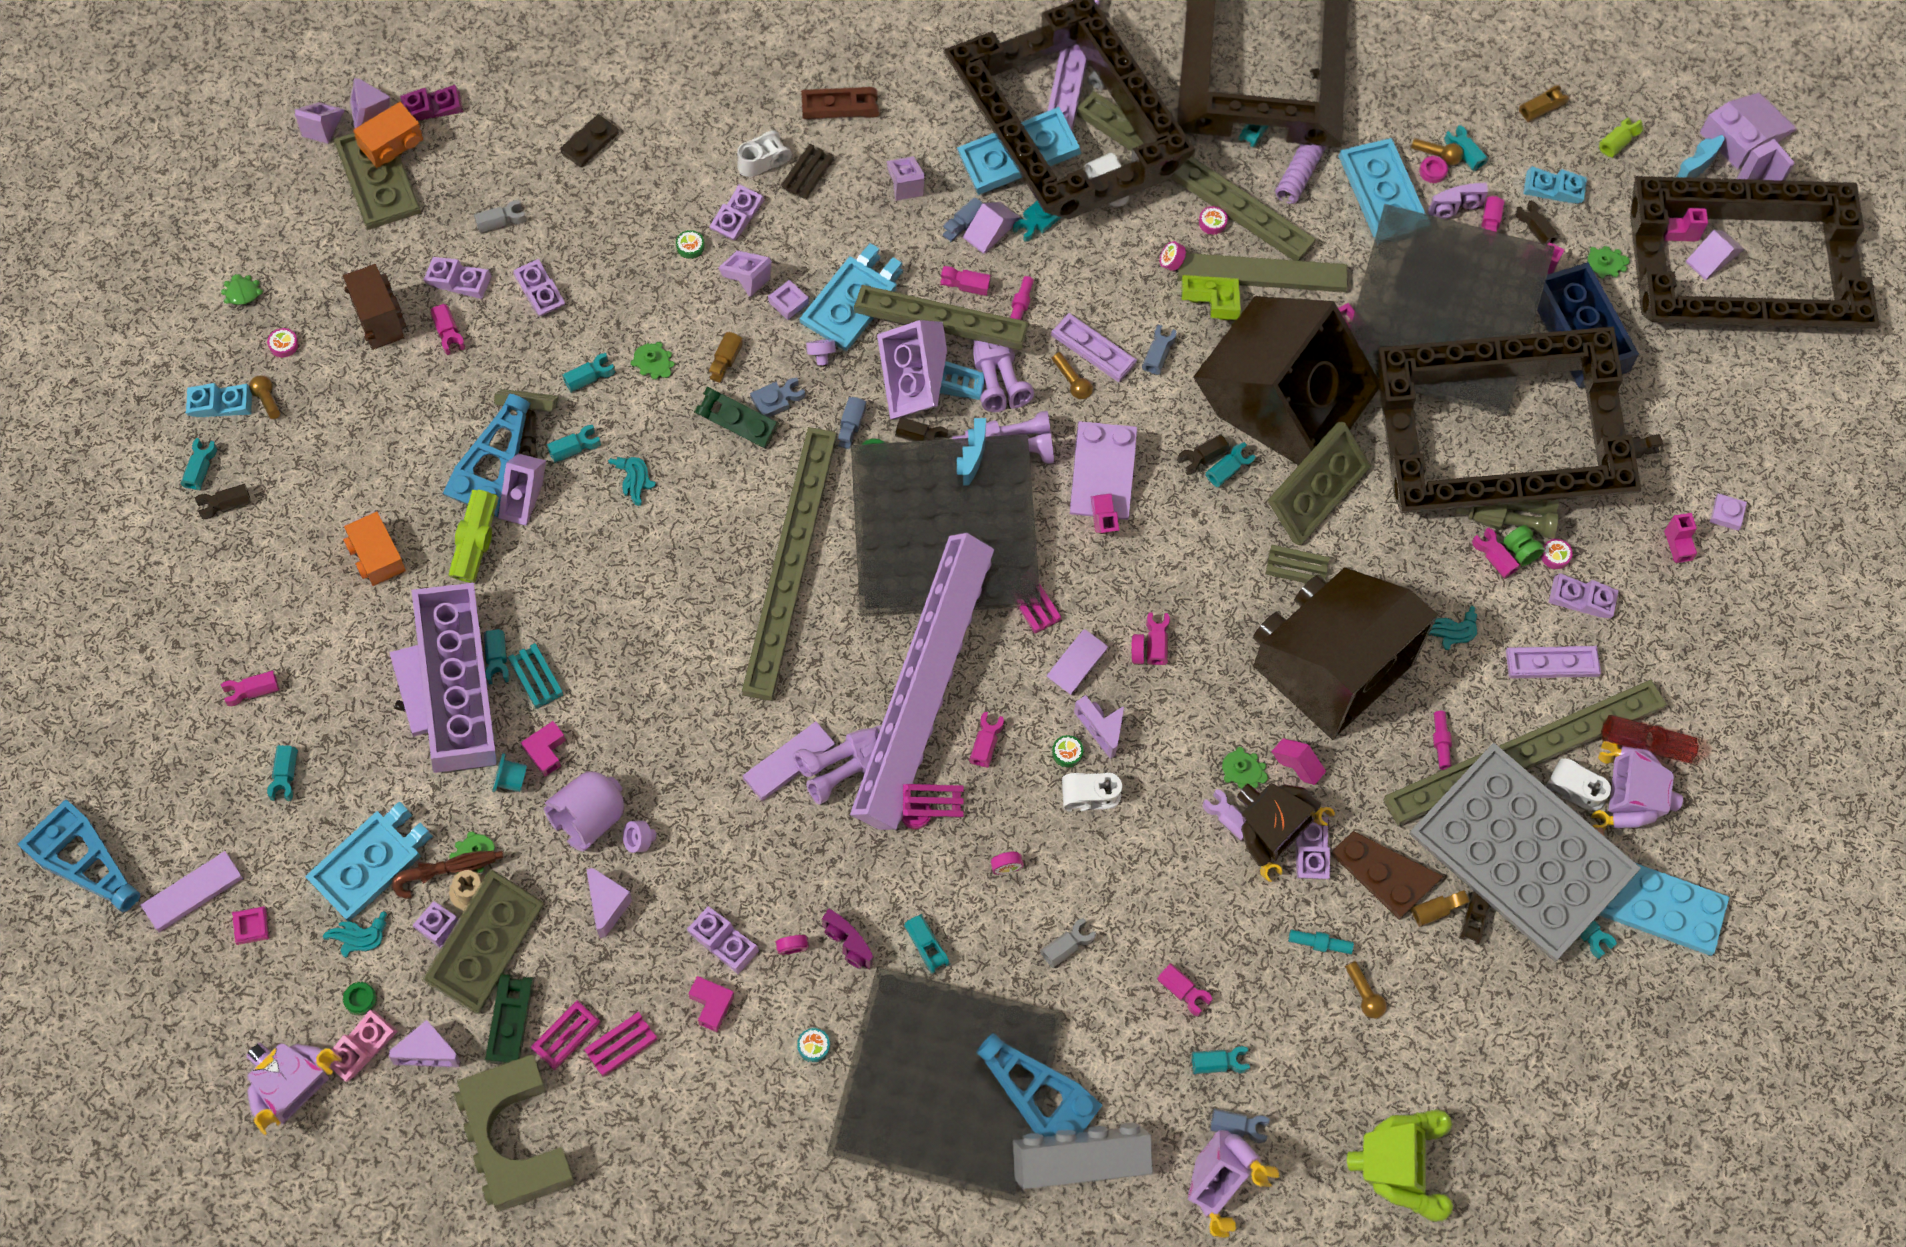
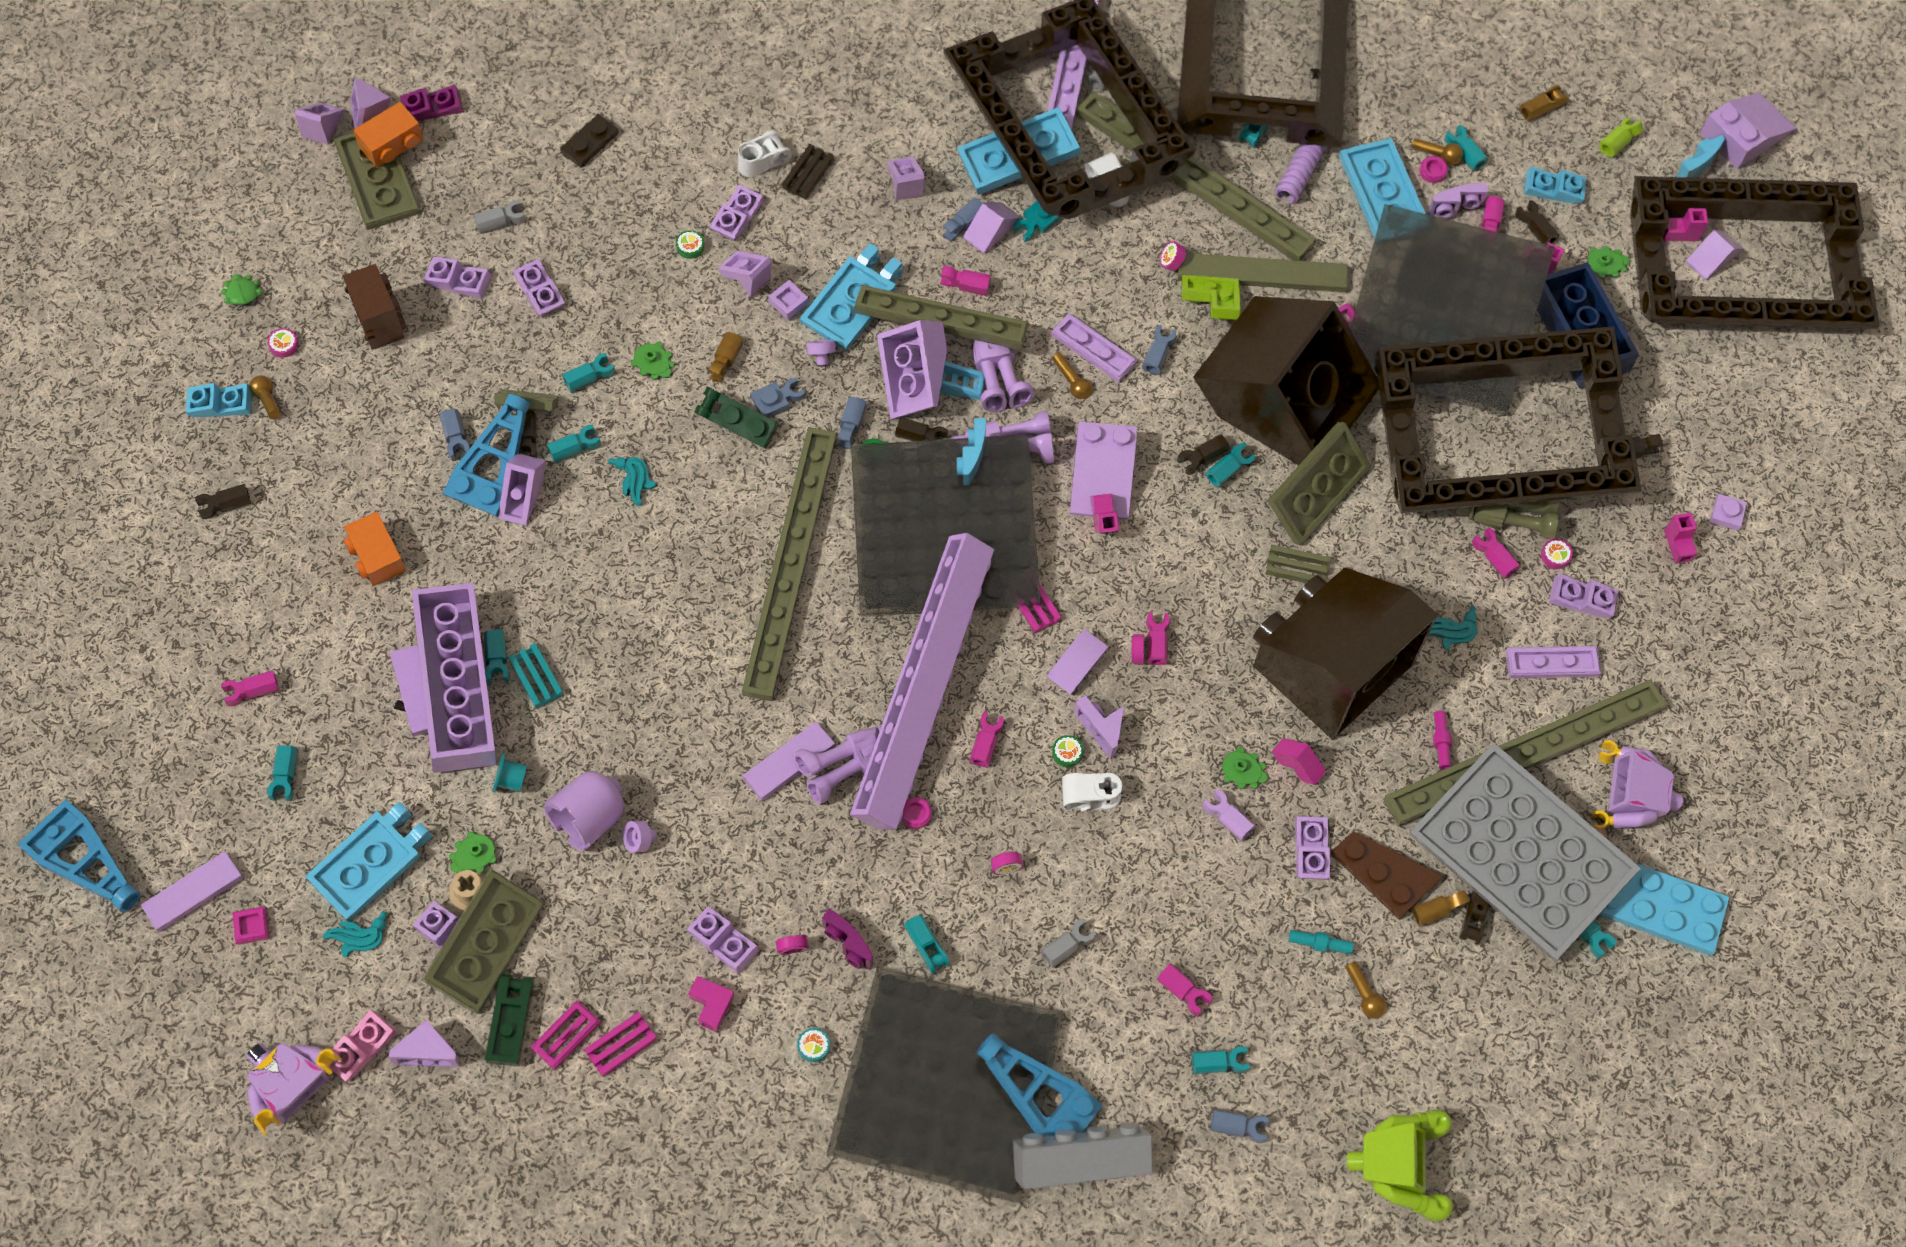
(198, 465): teal bar -> none
(359, 998): green tile -> none
(426, 870): copper piece -> none
(446, 327): dark pink bar -> none
(453, 432): none -> sand blue bar
(473, 536): lime piece -> none
(483, 1099): olive arch -> none
(540, 747): dark pink piece -> none
(608, 901): lavender slope -> none
(839, 102): copper plate -> none
(956, 800): dark pink tile -> none
(1021, 299): dark pink bar -> none
(1213, 220): tile -> none
(1219, 1174): lavender torso -> none
(1277, 820): dark brown torso -> none
(1524, 545): bright green wheel -> none
(1577, 783): white piece -> none
(1665, 742): clear red piece -> none
(1767, 163): lavender panel -> none

